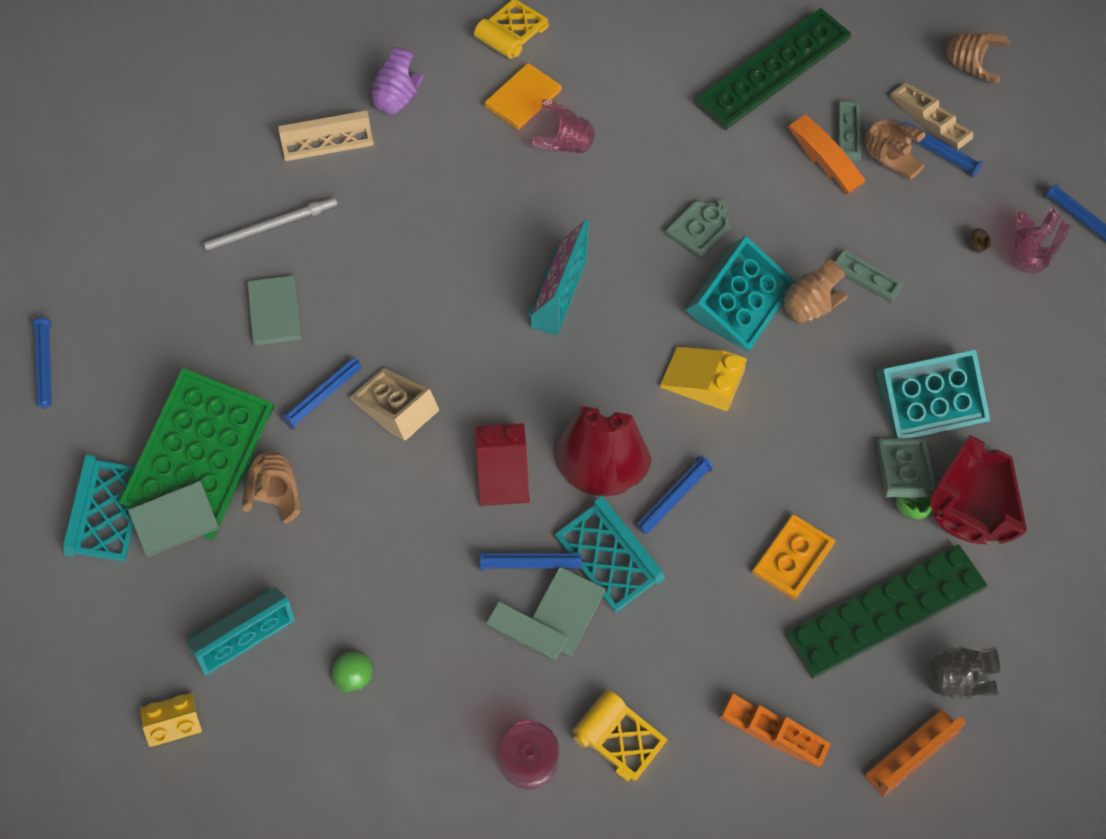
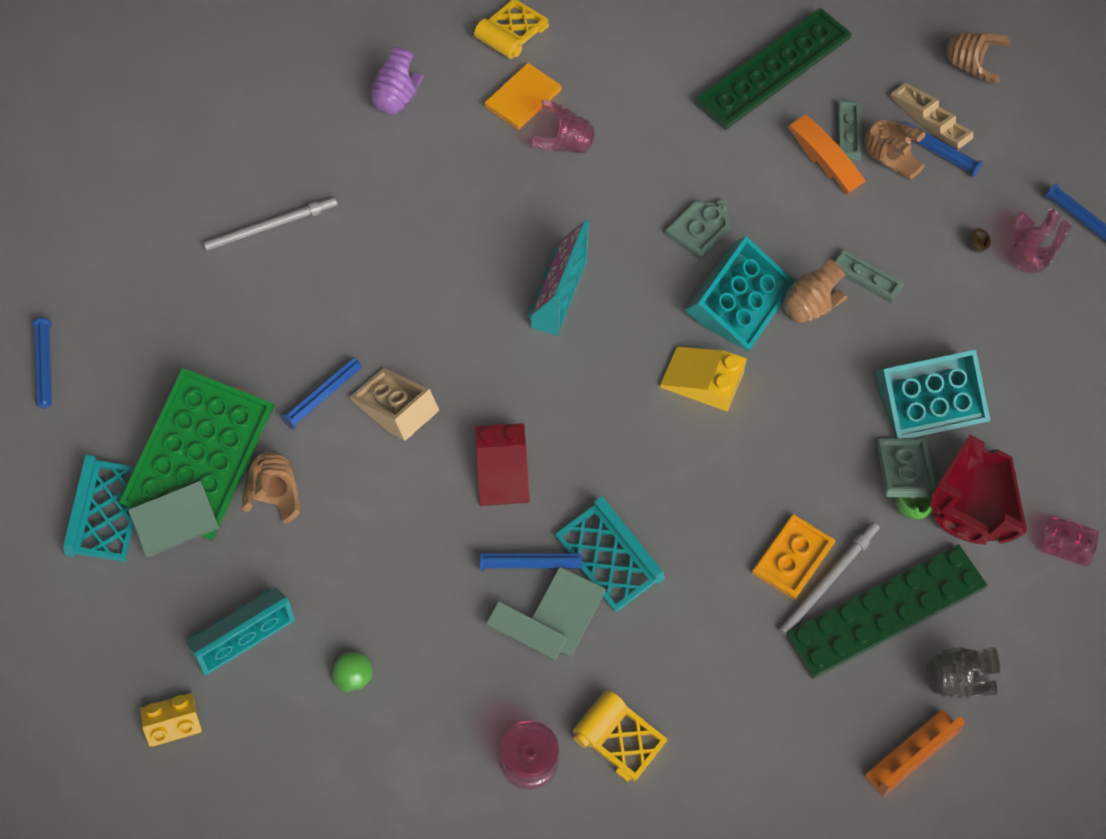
(274, 310): sand green tile -> none
(325, 131): tan fence -> none
(602, 453): dark red cone -> none
(674, 494): blue axle -> none
(775, 731): orange slope -> none
(859, 544): none -> light grey bar
(1069, 541): none -> clear pink bracket

